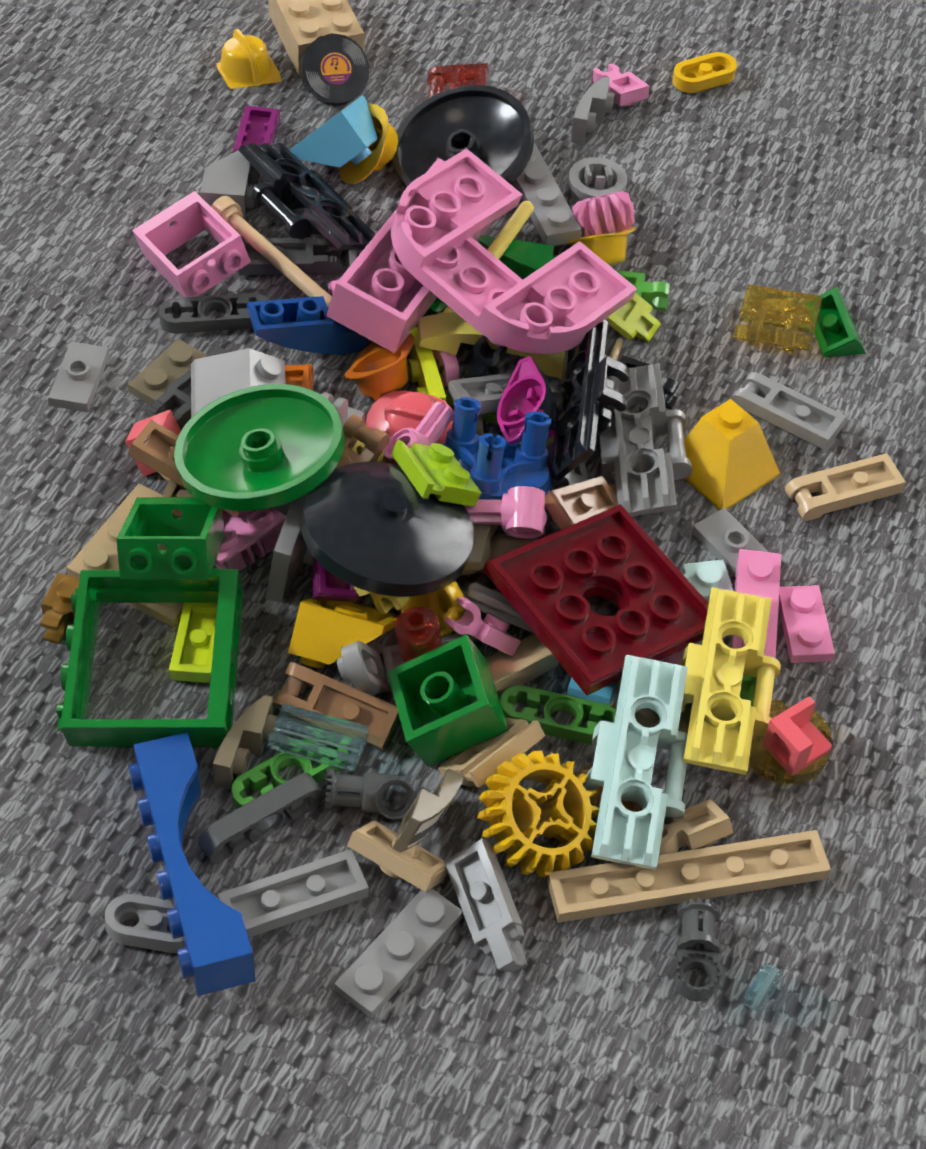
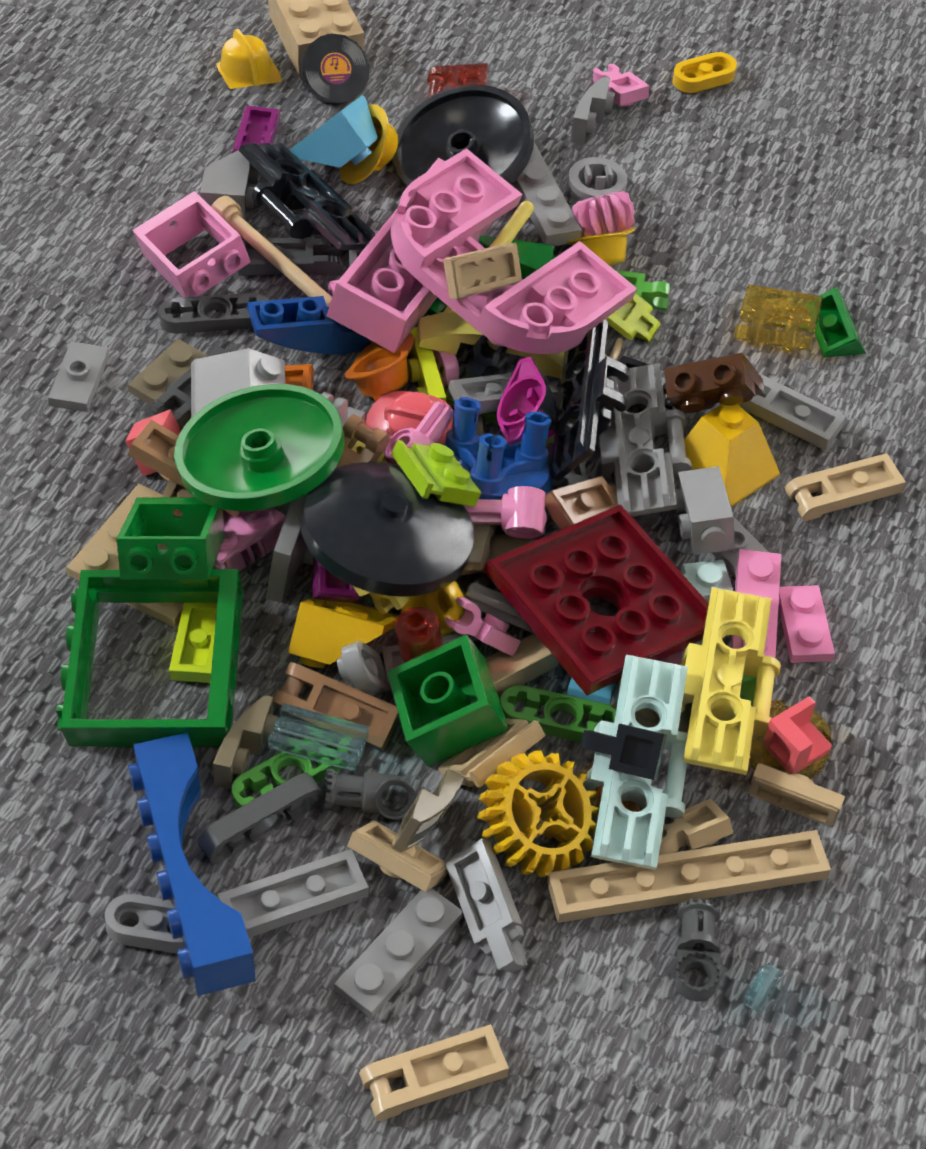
(58, 608): pearl gold plate -> none
(434, 1071): none -> tan plate
(482, 270): none -> tan plate
(631, 751): none -> black plate
(706, 511): none -> light grey brick
(712, 381): none -> reddish brown plate
(796, 794): none -> tan plate

